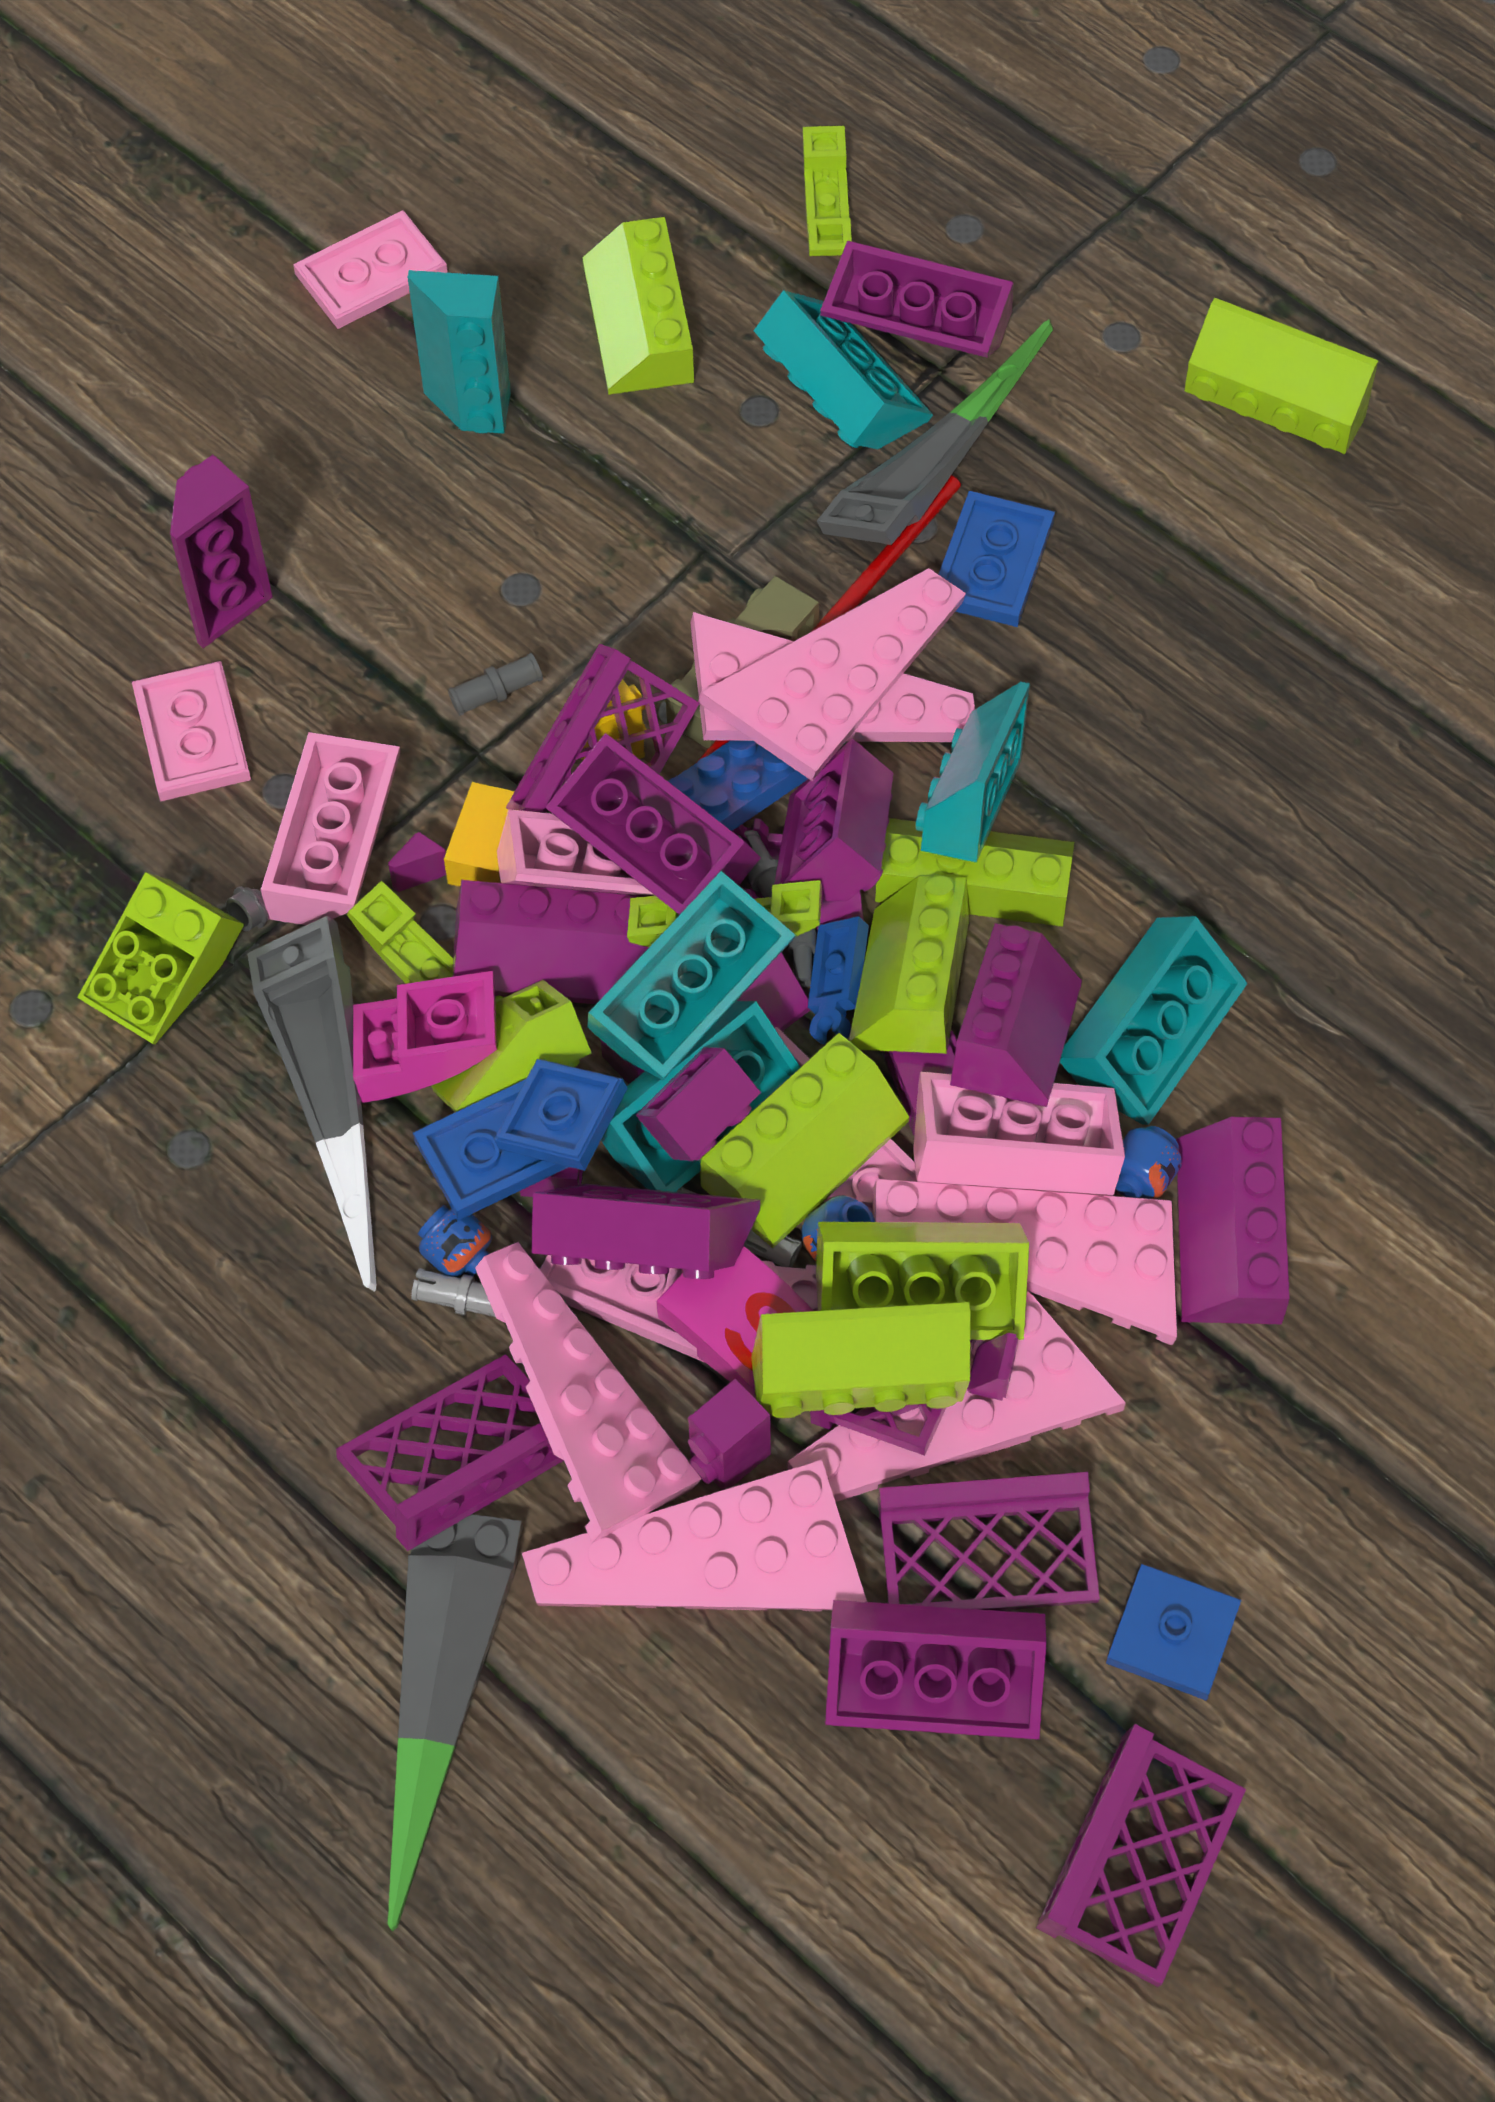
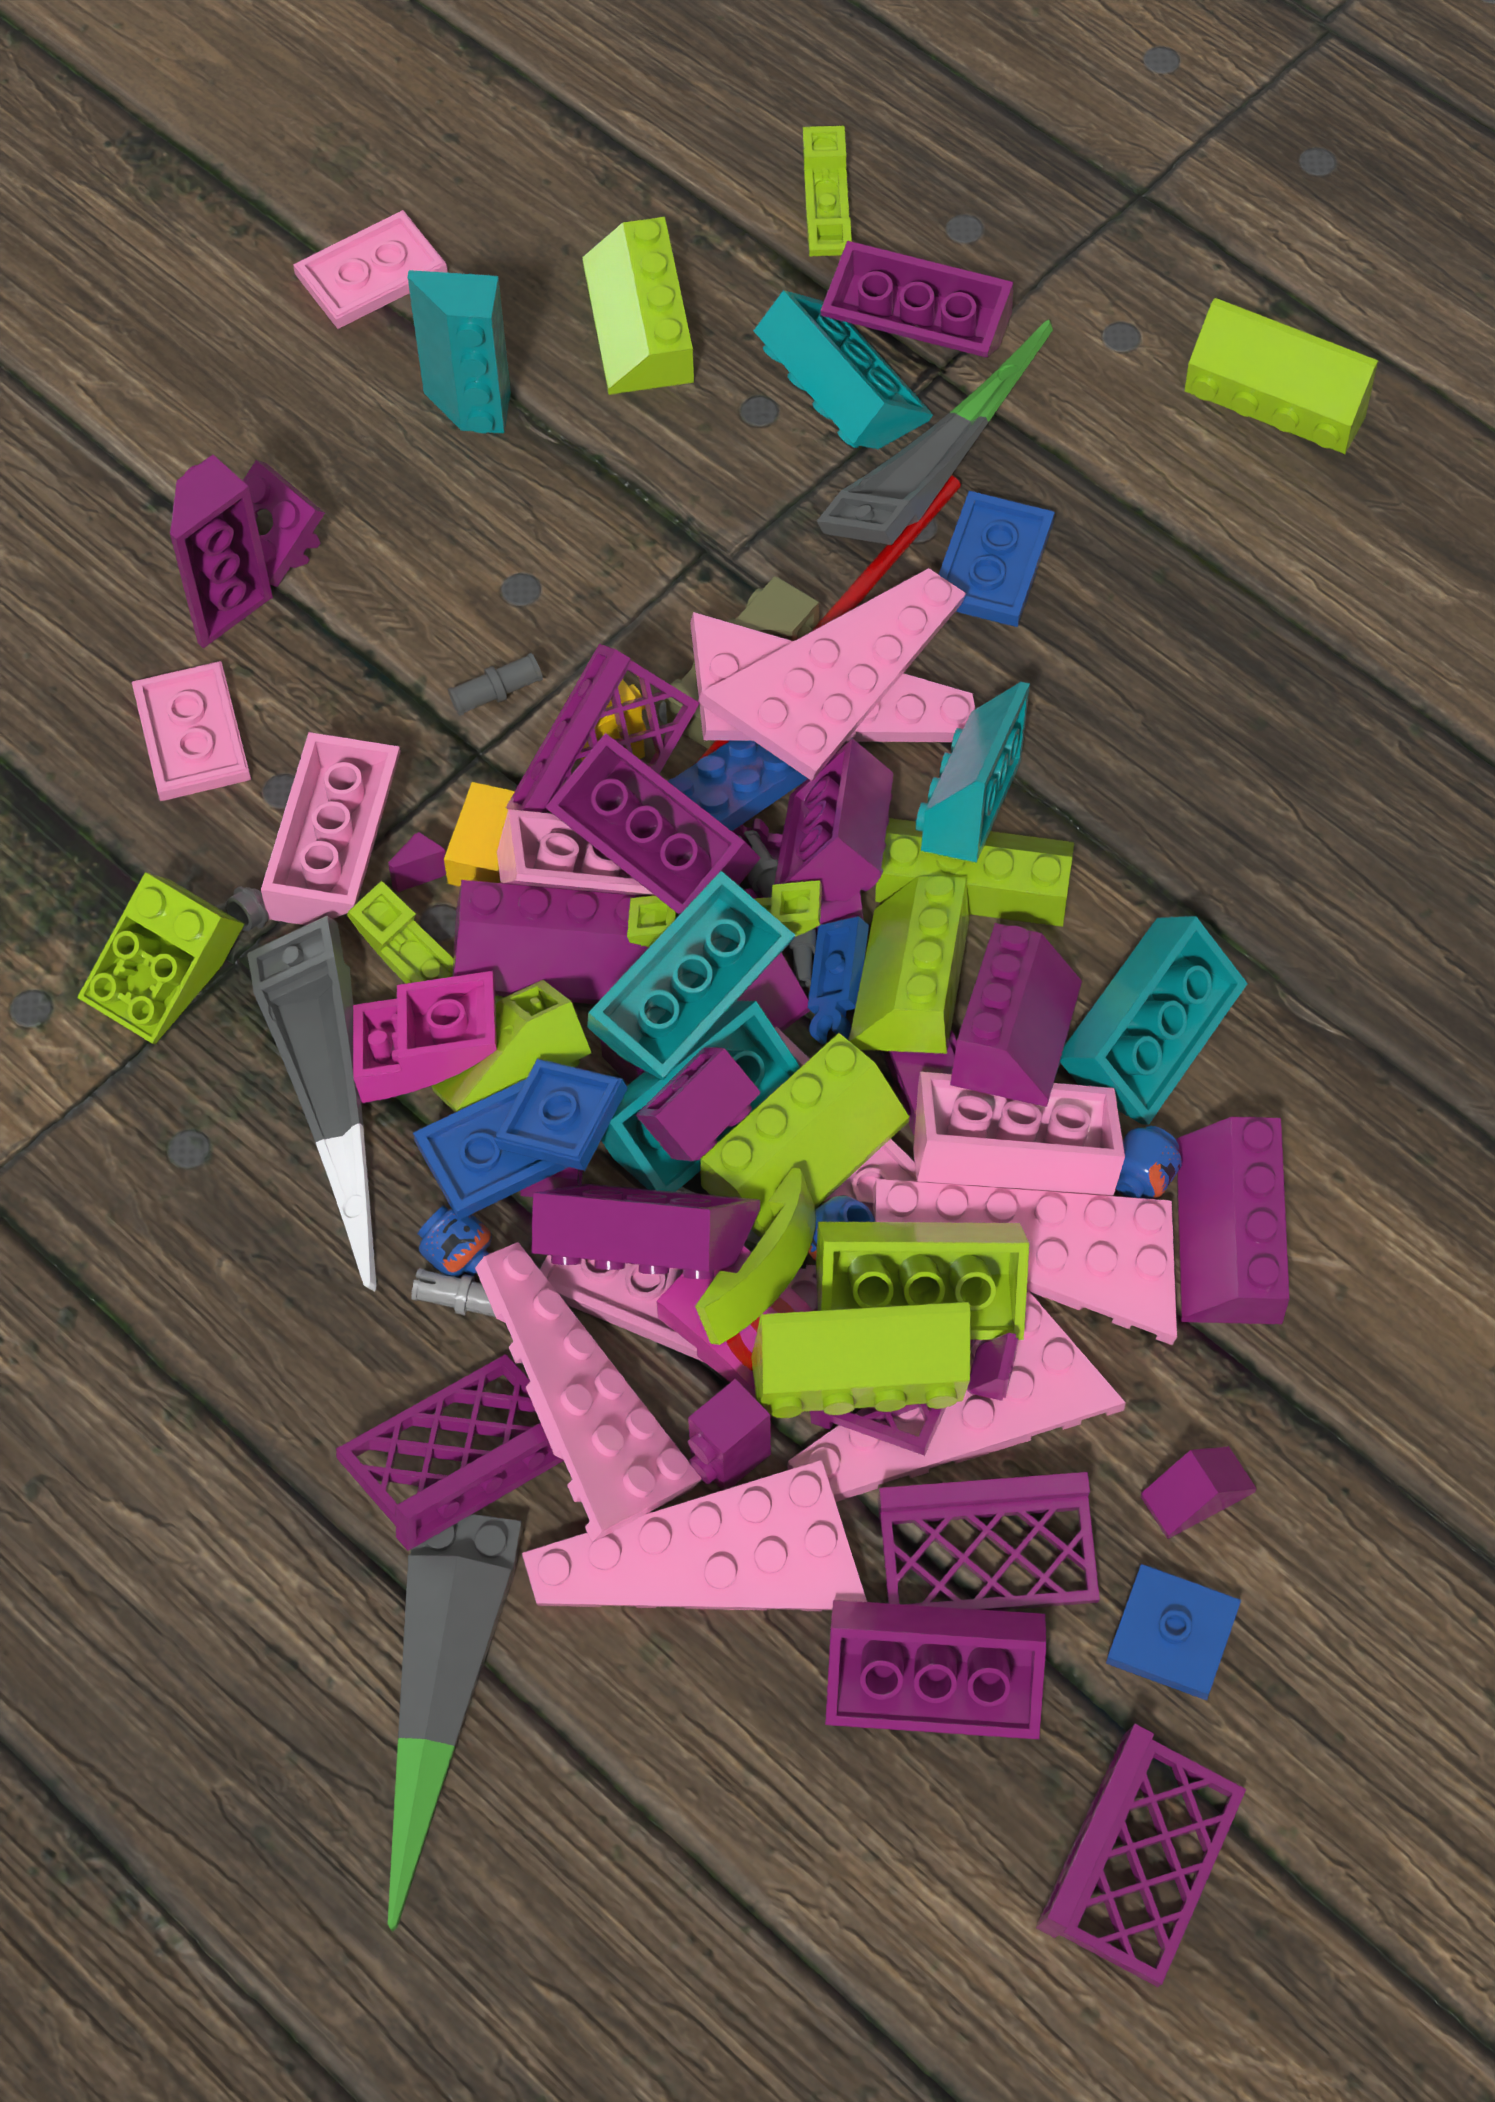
(292, 516): none -> magenta piece
(742, 1297): none -> lime slope
(1197, 1489): none -> magenta slope

